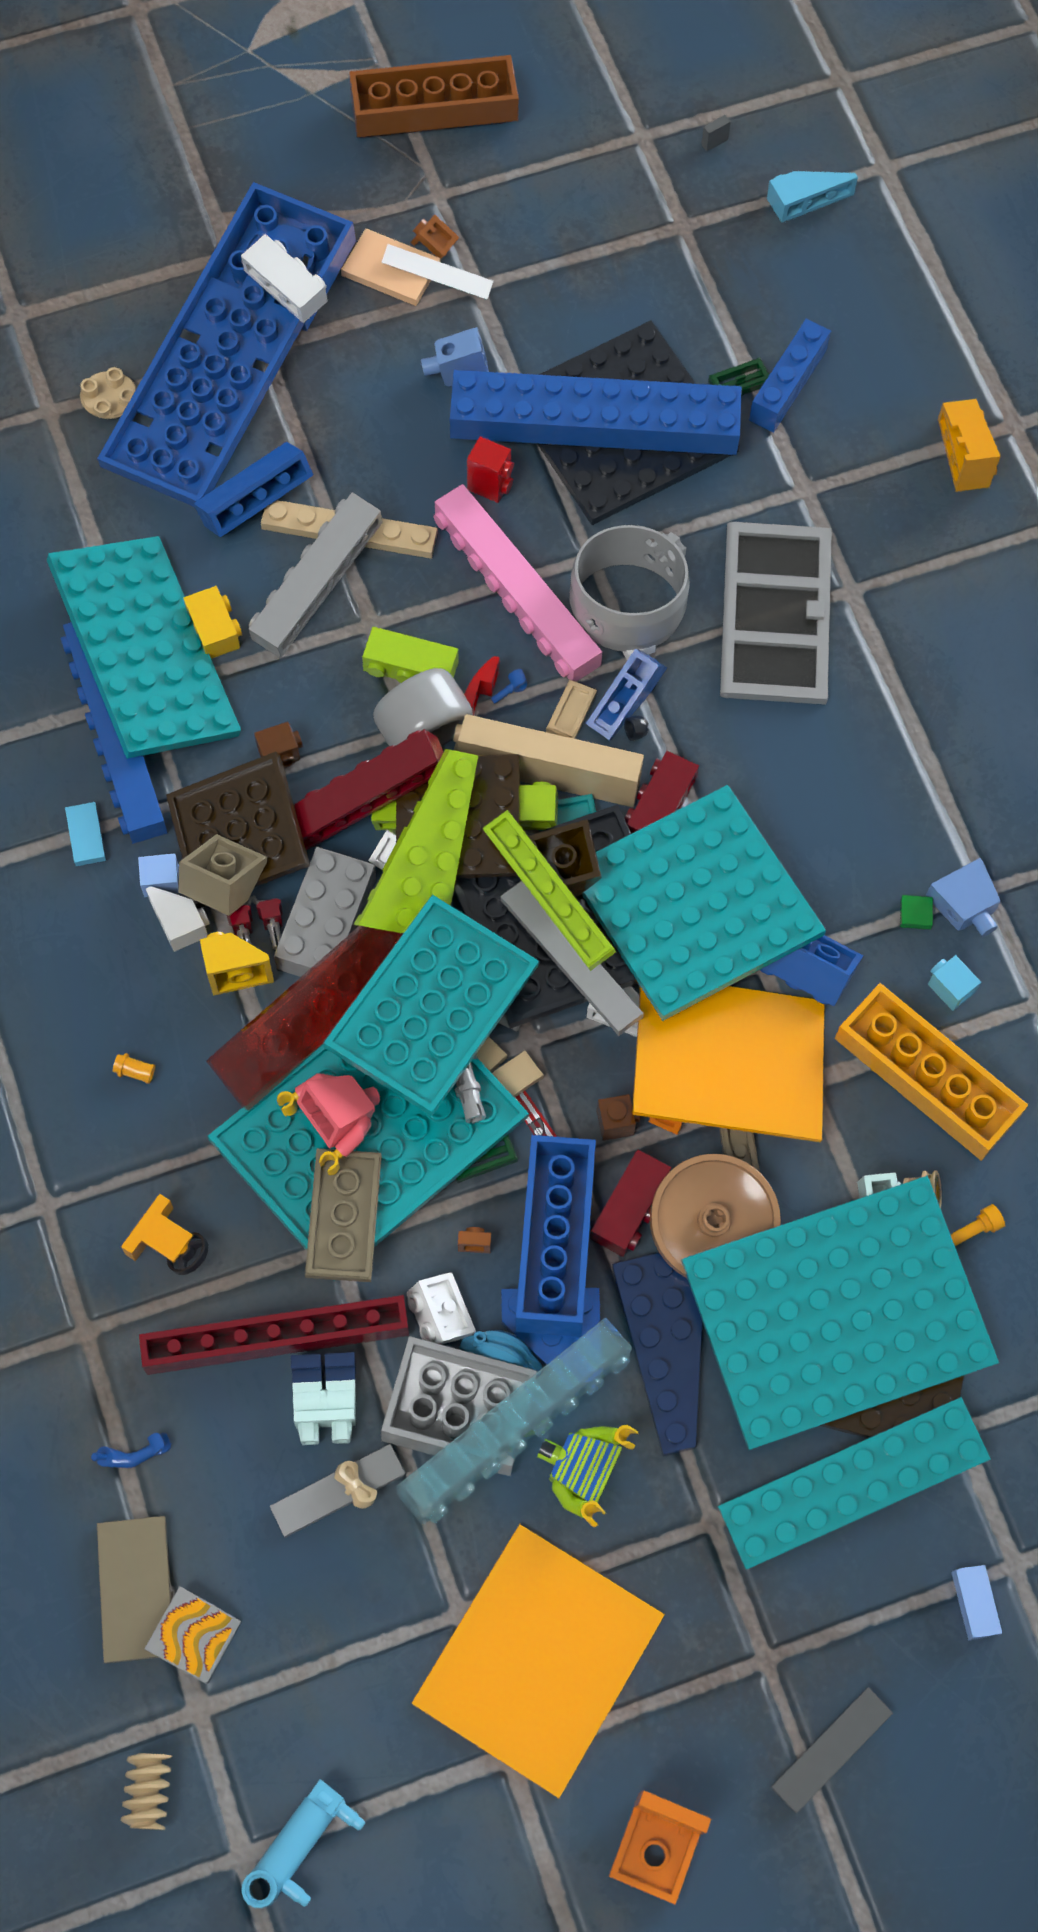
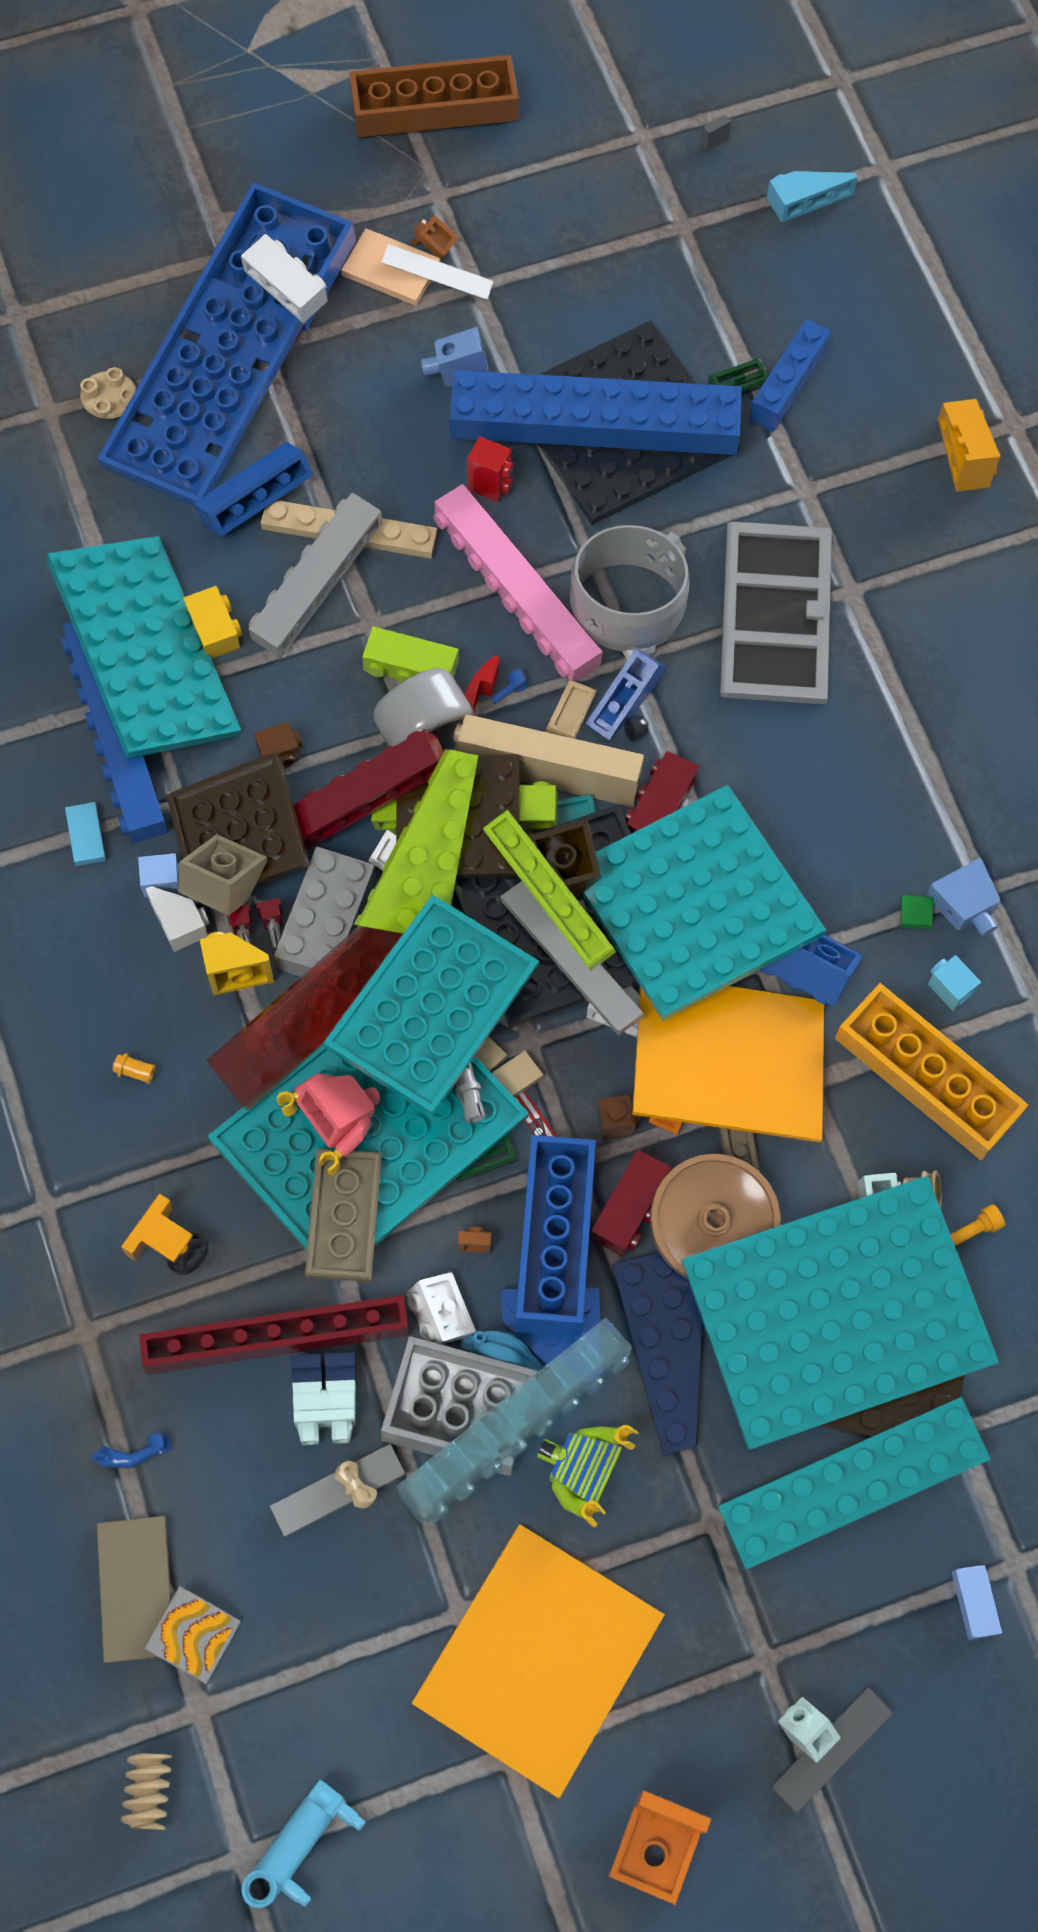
(809, 1729): none -> light aqua brick

